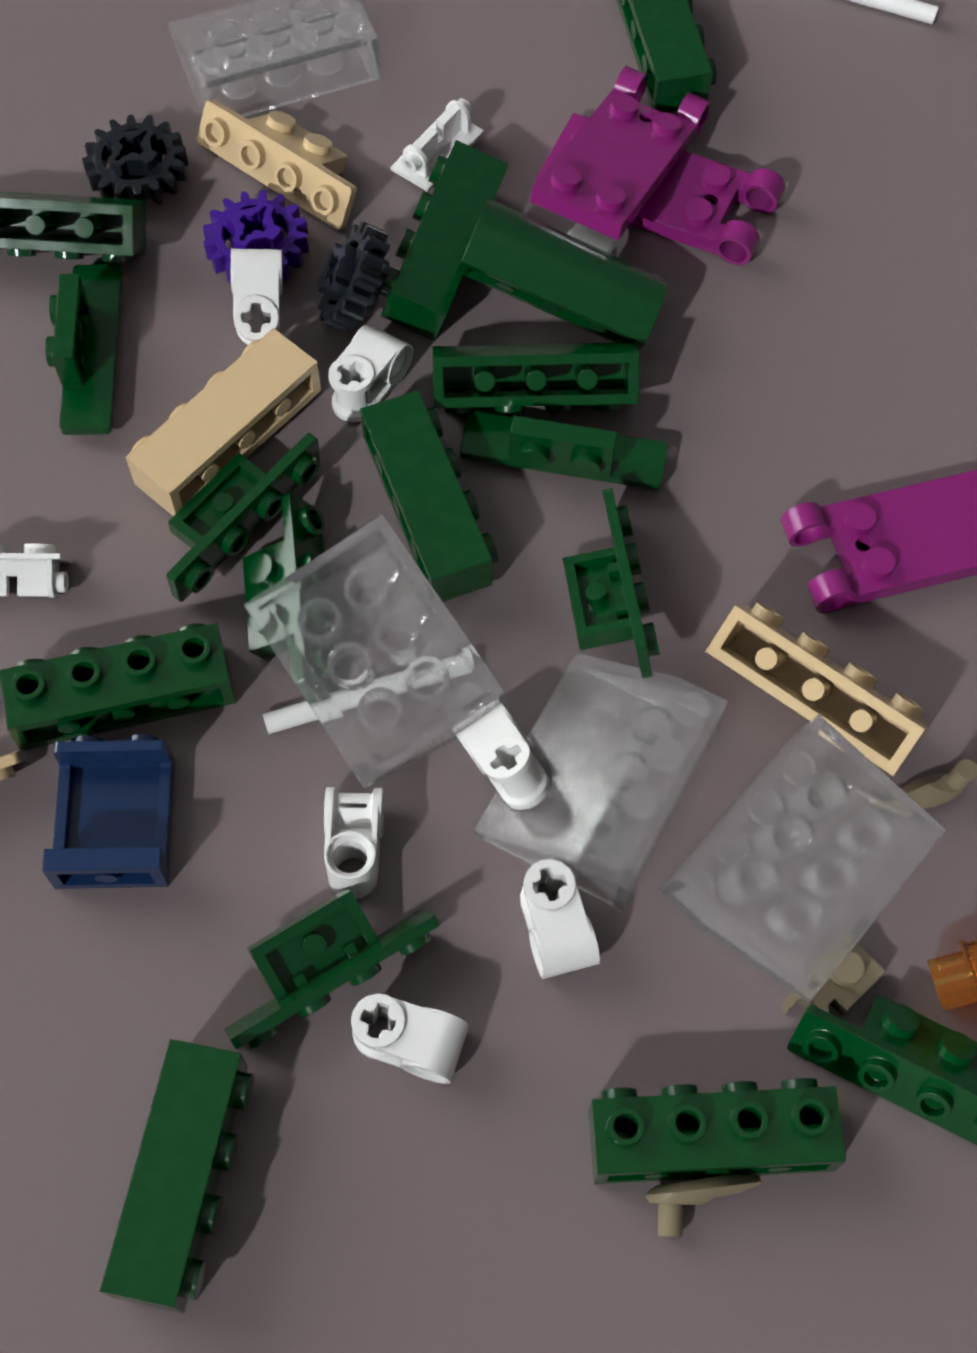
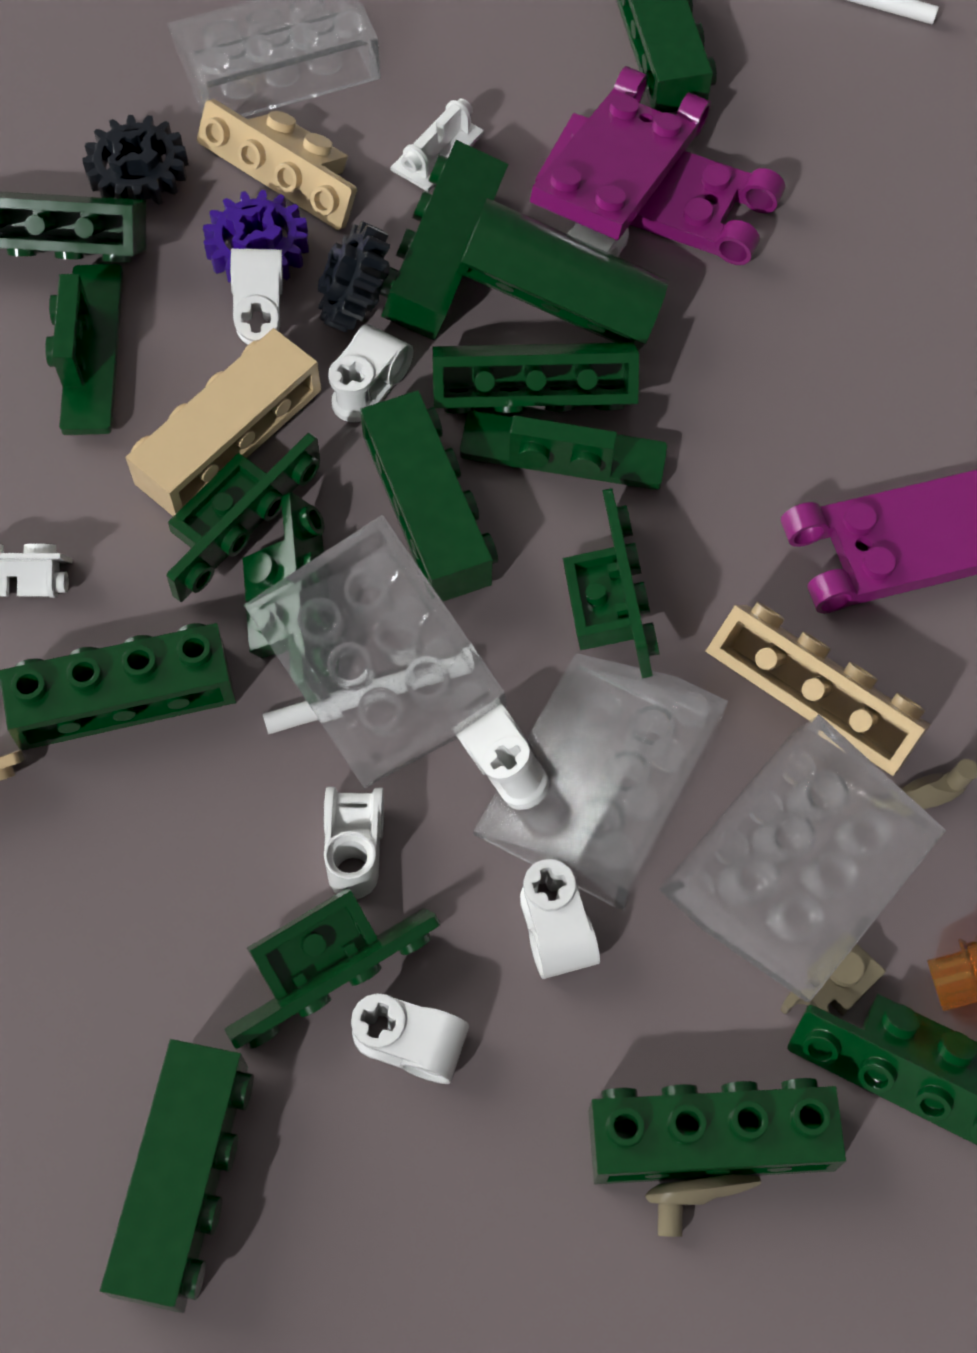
(112, 813): dark blue panel -> none

